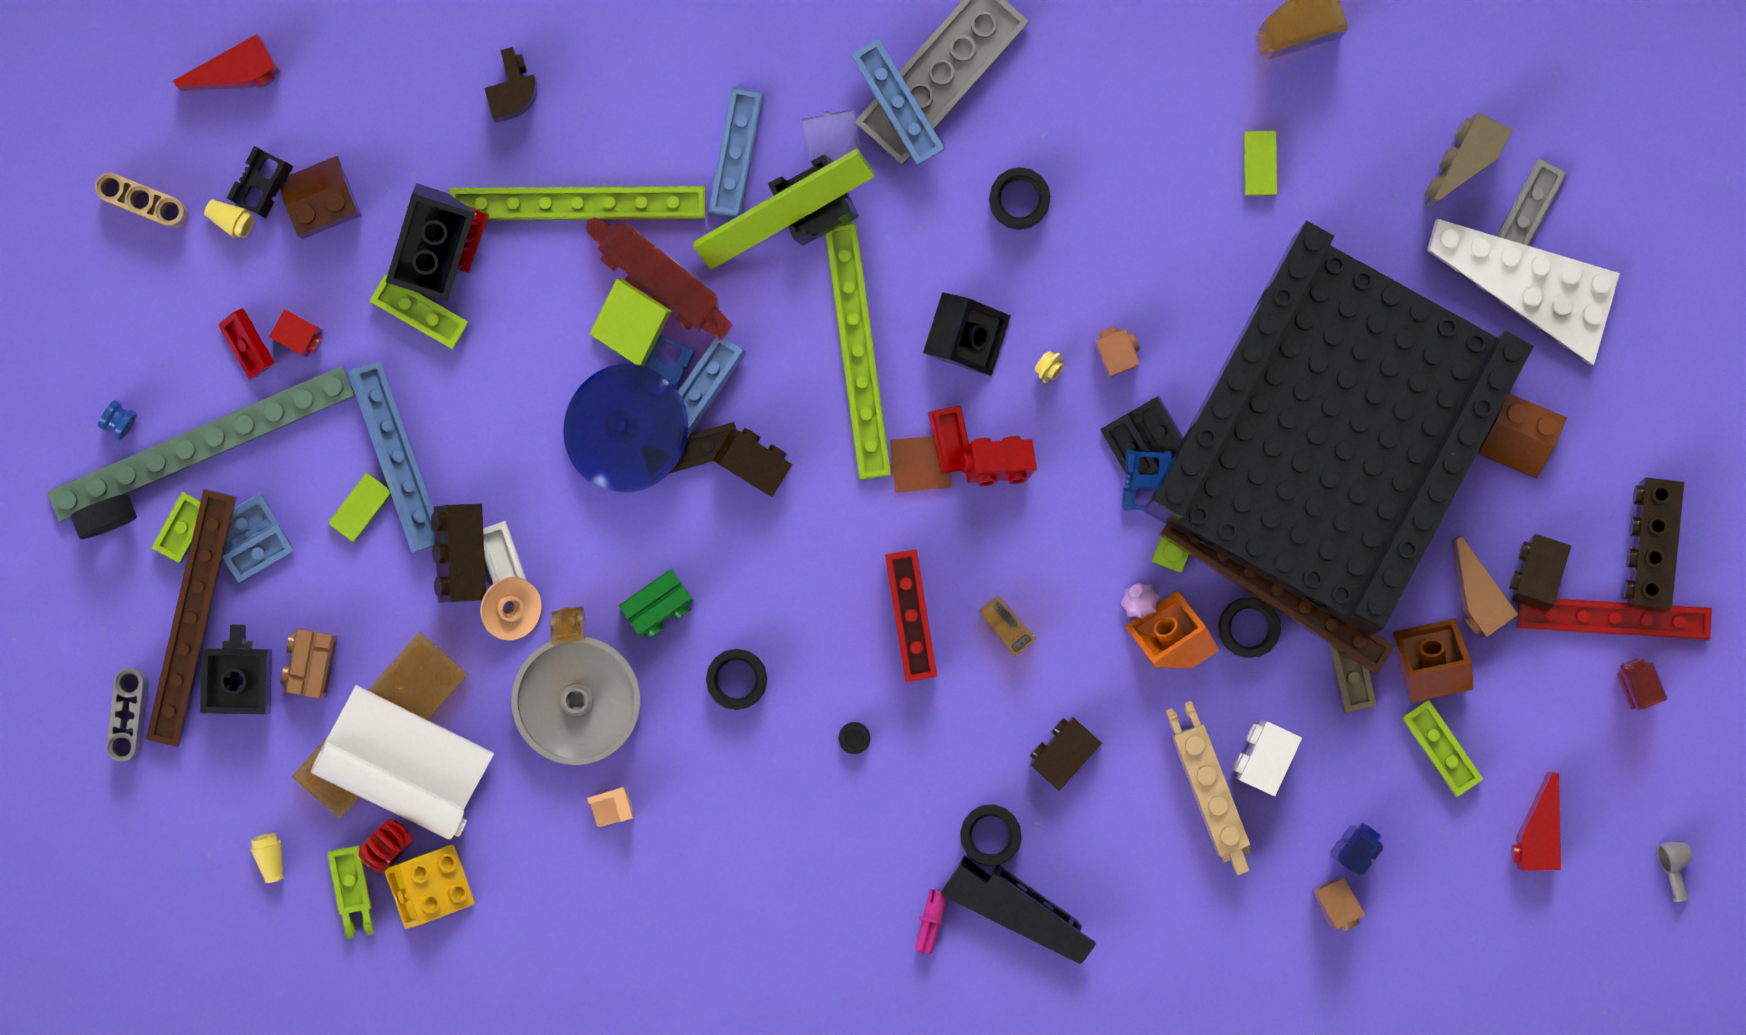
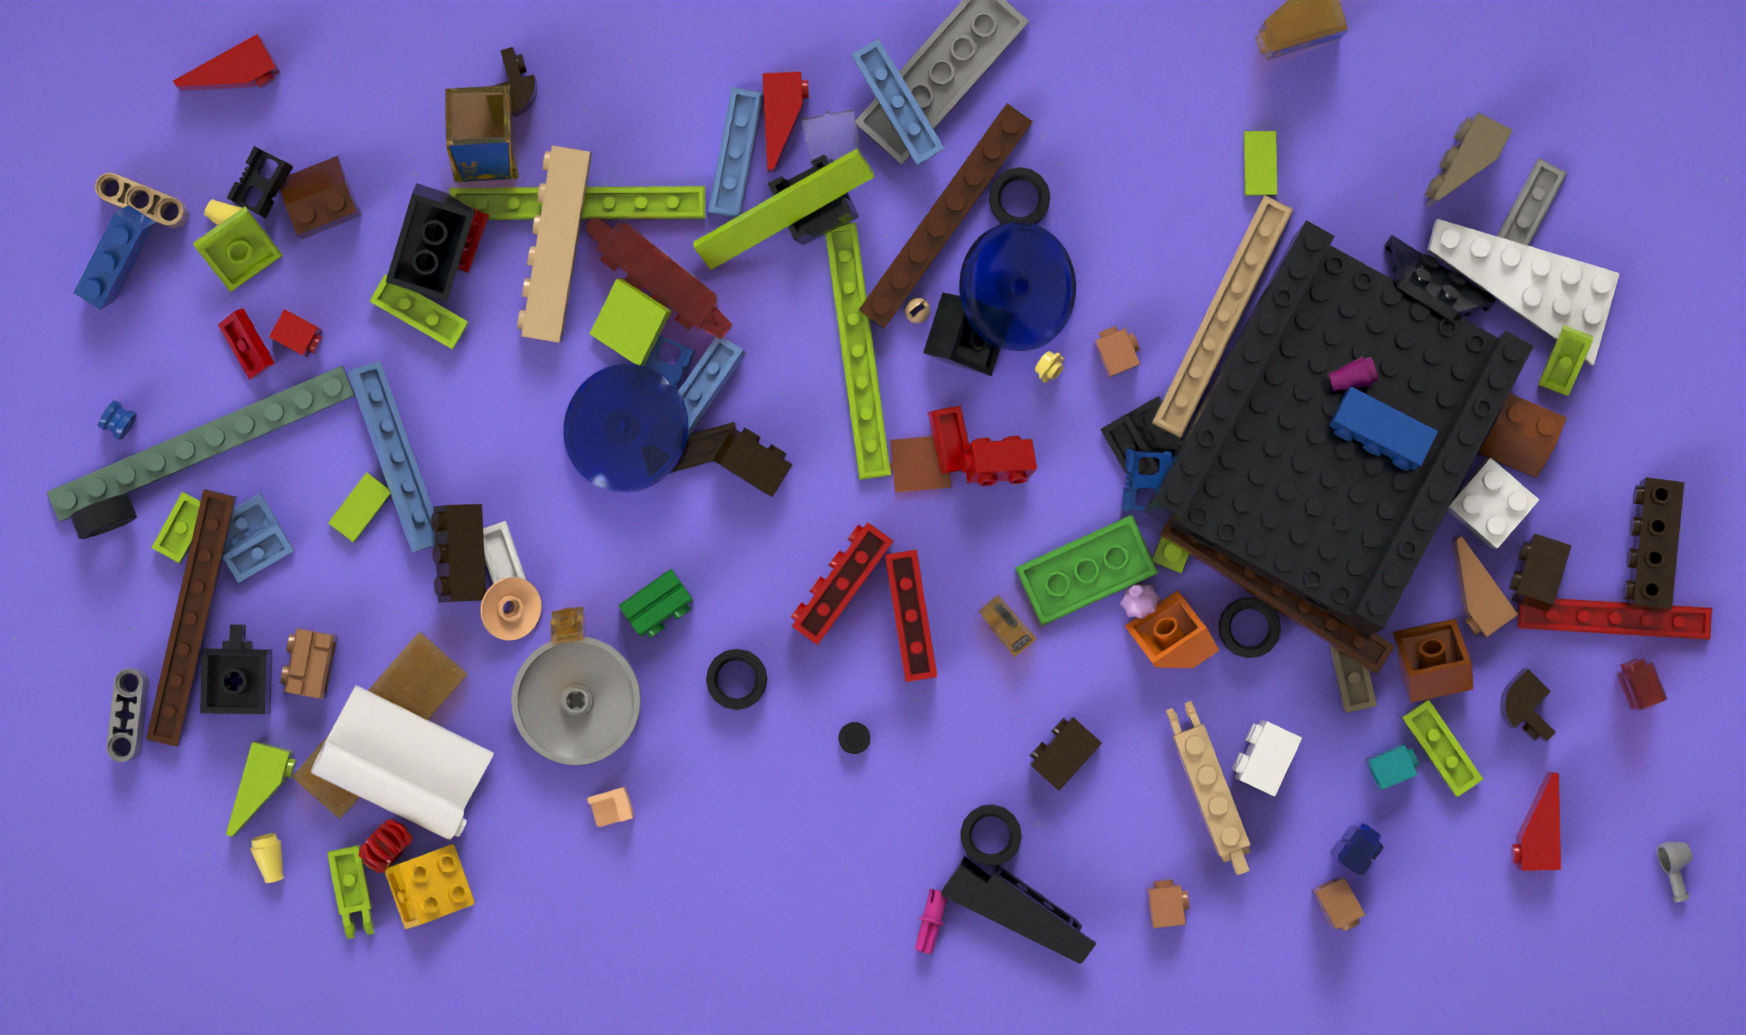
(114, 257): none -> blue brick
(237, 249): none -> lime tile
(262, 777): none -> lime slope
(481, 133): none -> clear yellow slope
(556, 243): none -> tan brick
(782, 108): none -> red slope
(843, 582): none -> red brick
(922, 315): none -> tan hinge
(945, 216): none -> reddish brown plate
(1017, 286): none -> clear blue dish
(1087, 570): none -> bright green tile
(1167, 904): none -> nougat brick
(1222, 316): none -> tan tile
(1356, 374): none -> magenta cone
(1382, 429): none -> blue brick
(1392, 766): none -> teal brick
(1434, 284): none -> black wing
(1491, 503): none -> white brick
(1520, 699): none -> dark brown brick
(1565, 360): none -> lime plate

